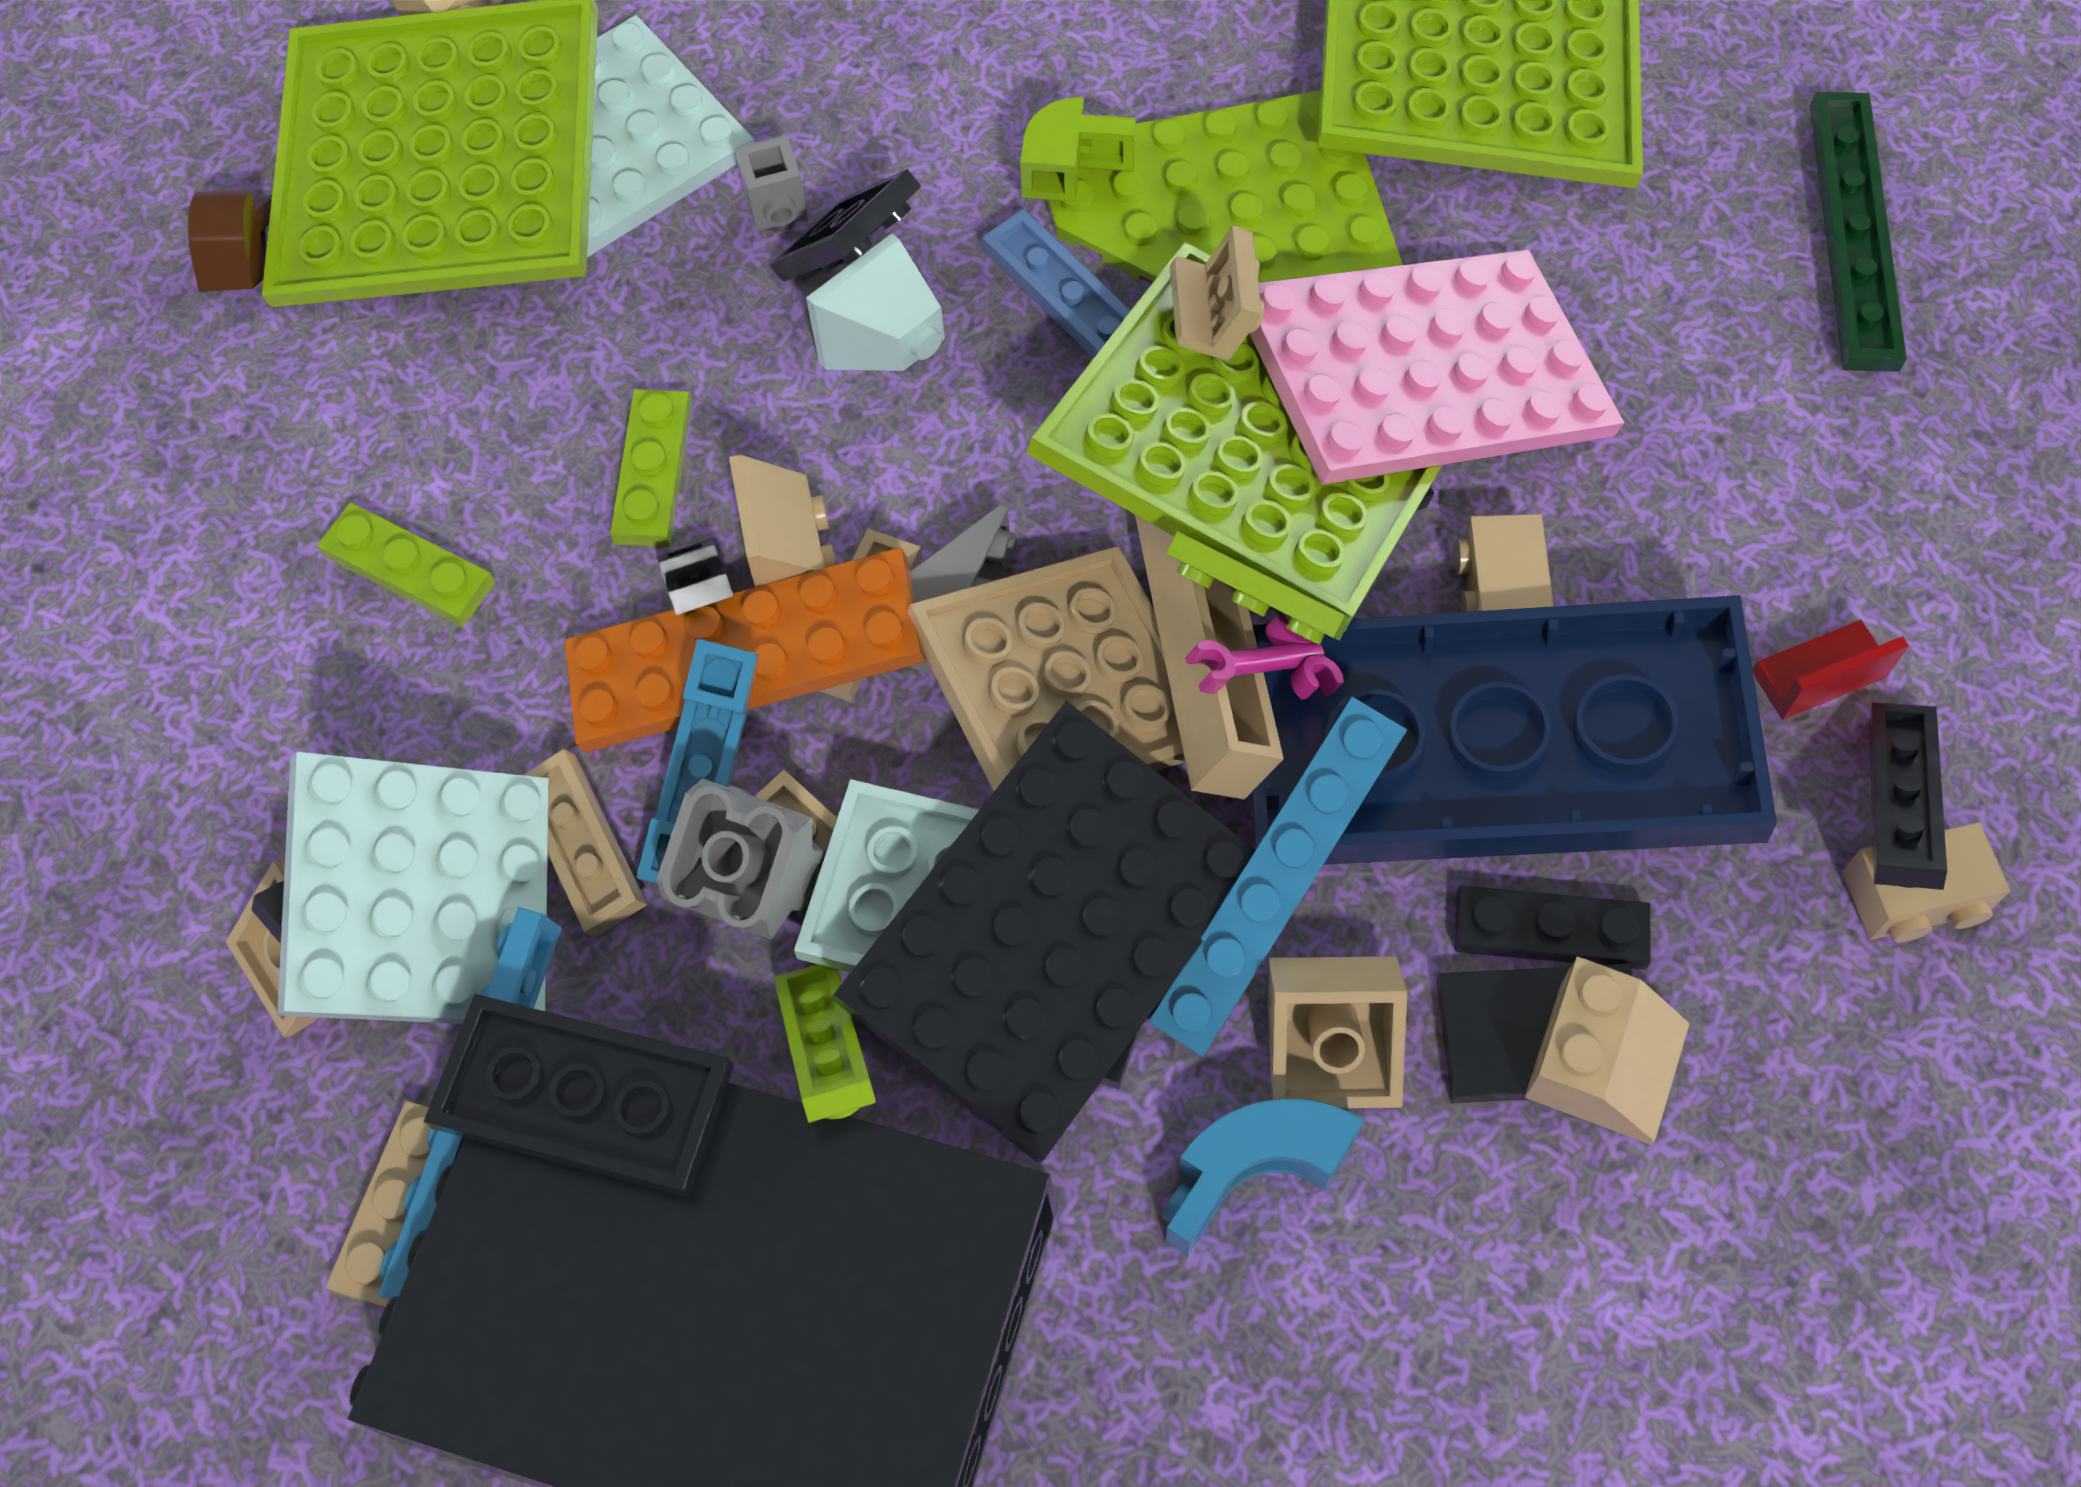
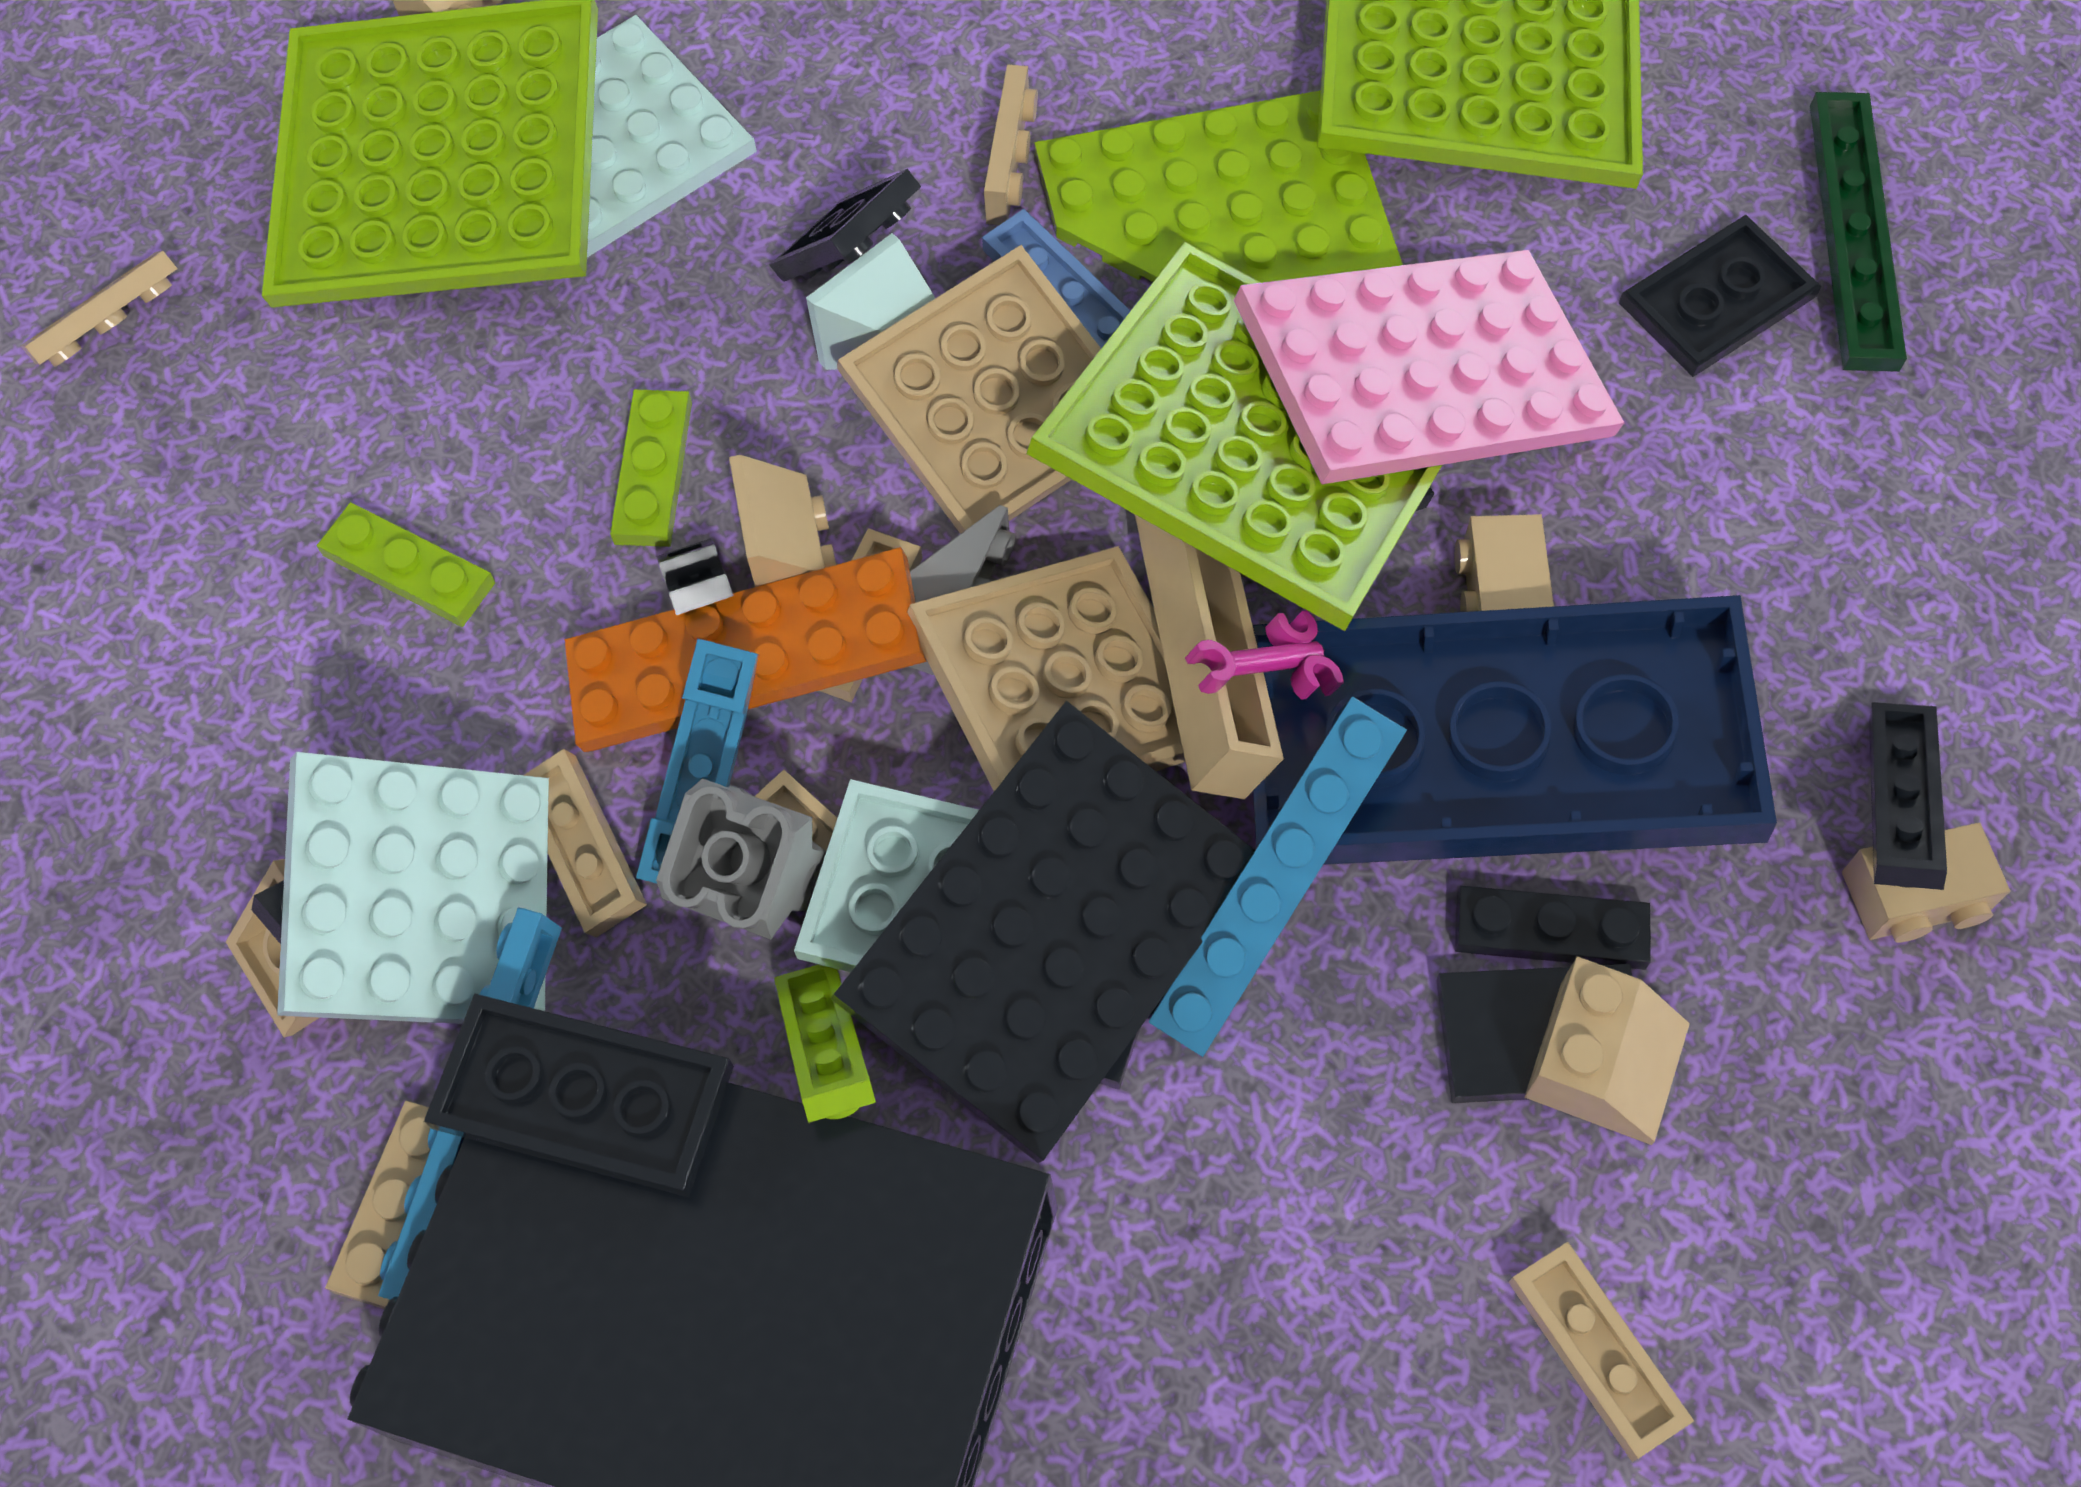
(101, 310): none -> tan plate
(227, 239): reddish brown brick -> none
(771, 182): light grey brick -> none
(973, 384): none -> tan plate
(1009, 145): none -> tan plate
(1063, 140): lime brick -> none
(1220, 299): tan bracket -> none
(1255, 1140): dark azure arch -> none
(1256, 590): lime plate -> none
(1337, 1030): tan slope -> none
(1600, 1352): none -> tan plate
(1719, 295): none -> black tile
(1826, 668): red panel -> none

